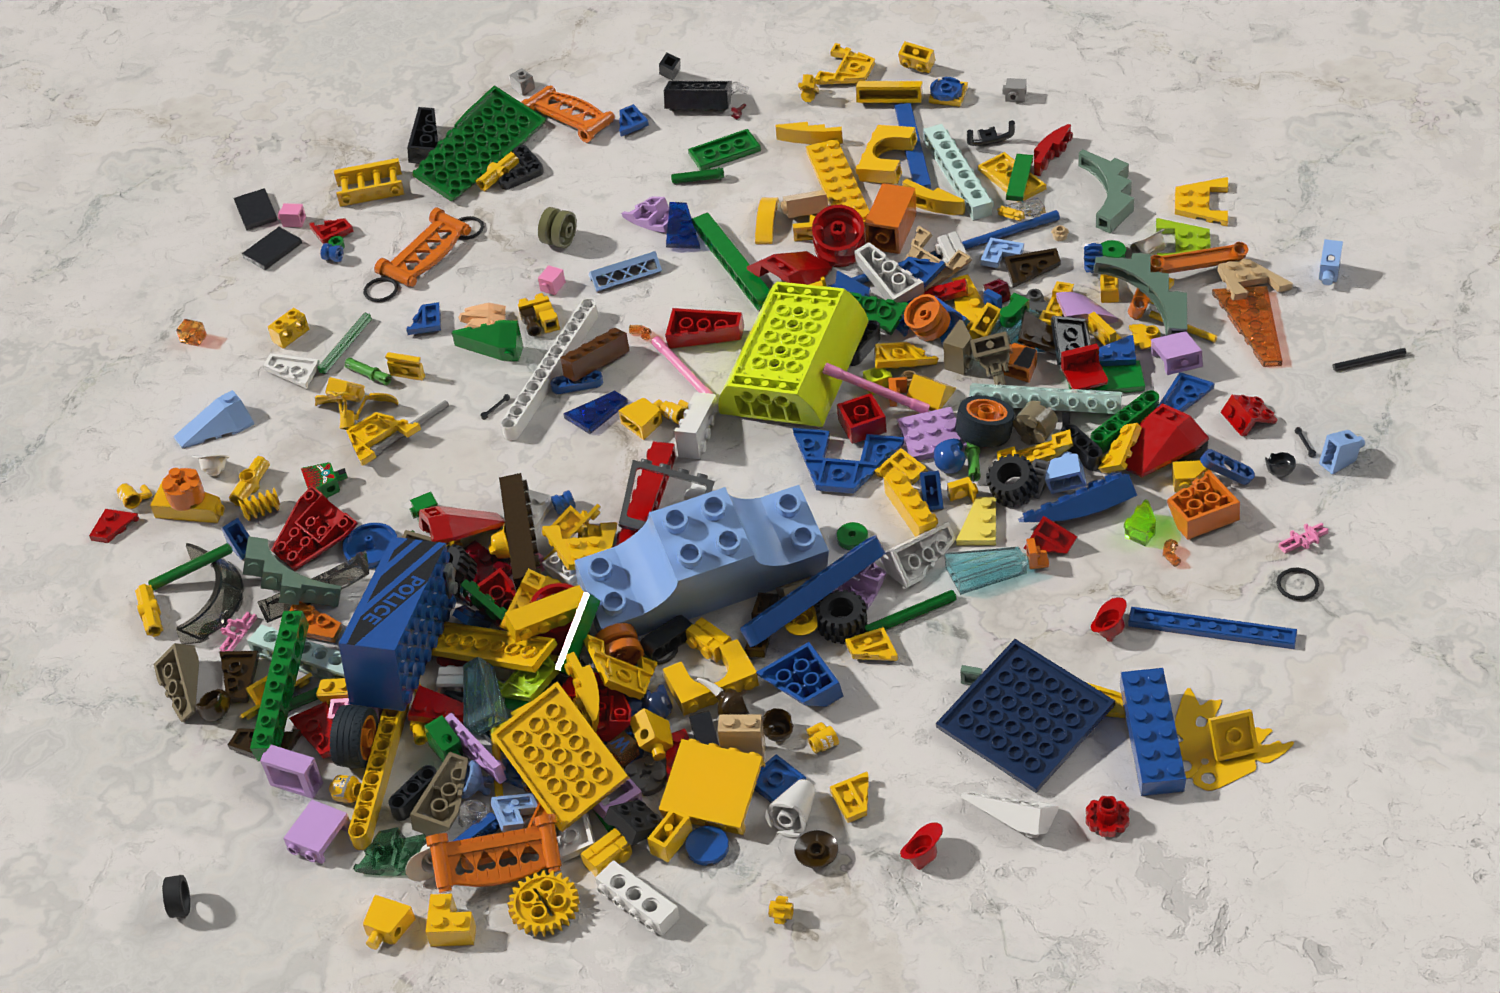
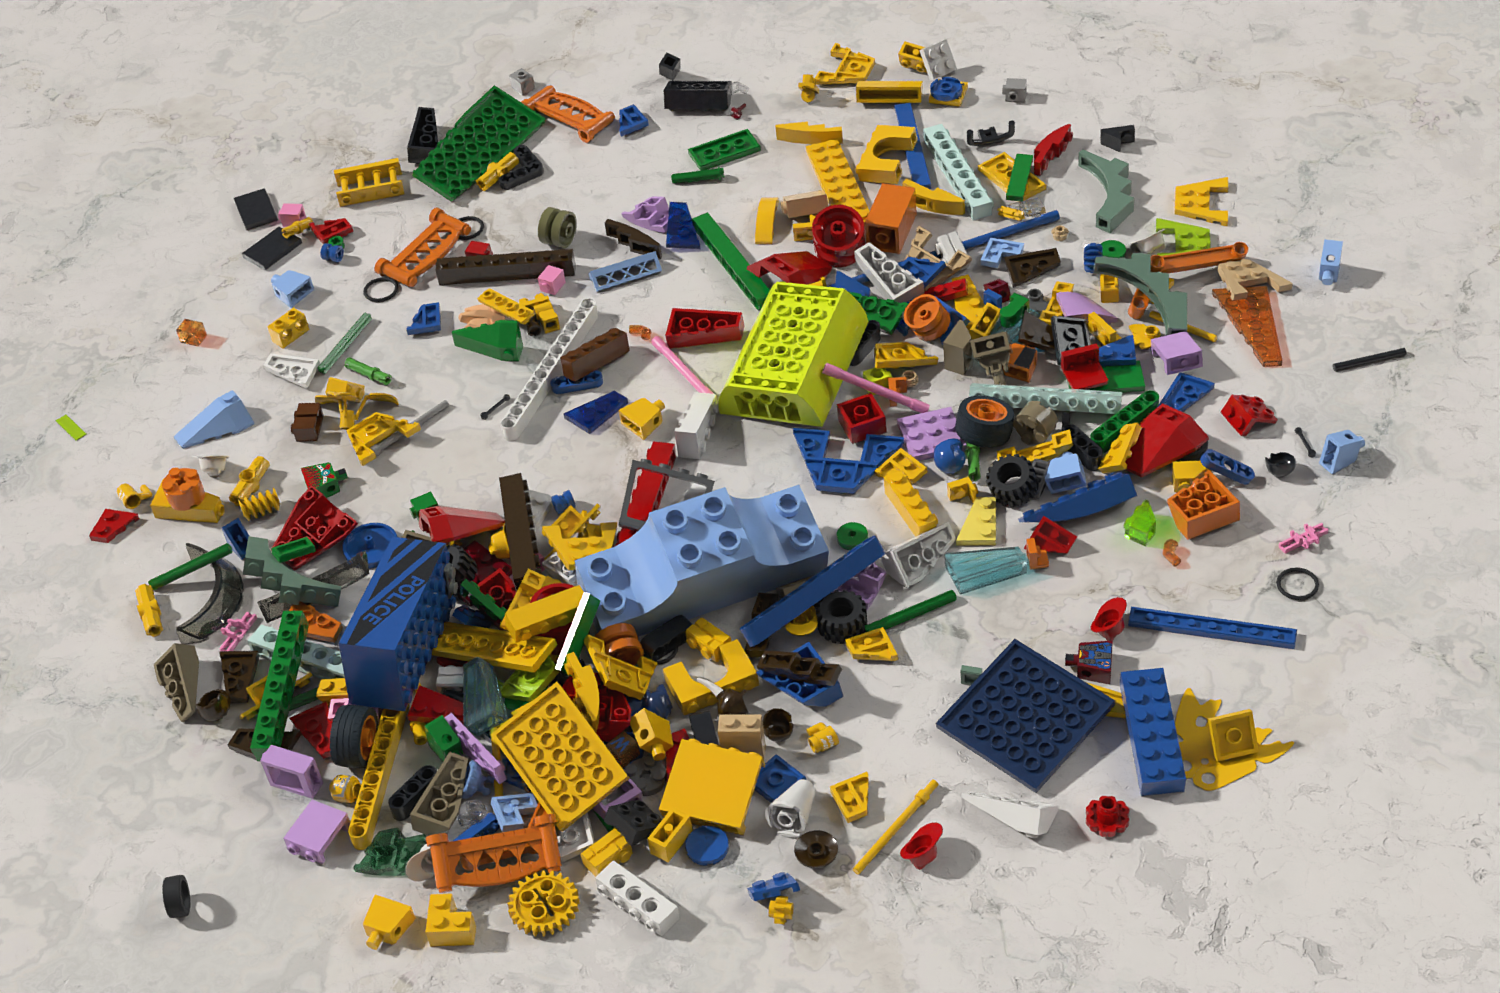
(70, 427): none -> lime sticker
(291, 287): none -> light blue torso
(293, 549): none -> green tile
(297, 227): none -> yellow pin
(307, 422): none -> reddish brown piece
(405, 366): yellow plate -> none
(478, 248): none -> red brick
(502, 266): none -> dark brown brick
(506, 306): none -> yellow bracket
(632, 237): none -> dark brown slope
(674, 411): yellow piece -> none
(773, 887): none -> blue wing
(797, 668): none -> dark brown slope
(920, 799): none -> yellow bar
(930, 391): yellow slope -> none
(931, 489): blue slope -> none
(938, 59): none -> white plate
(1092, 661): none -> torso
(1116, 136): none -> black slope

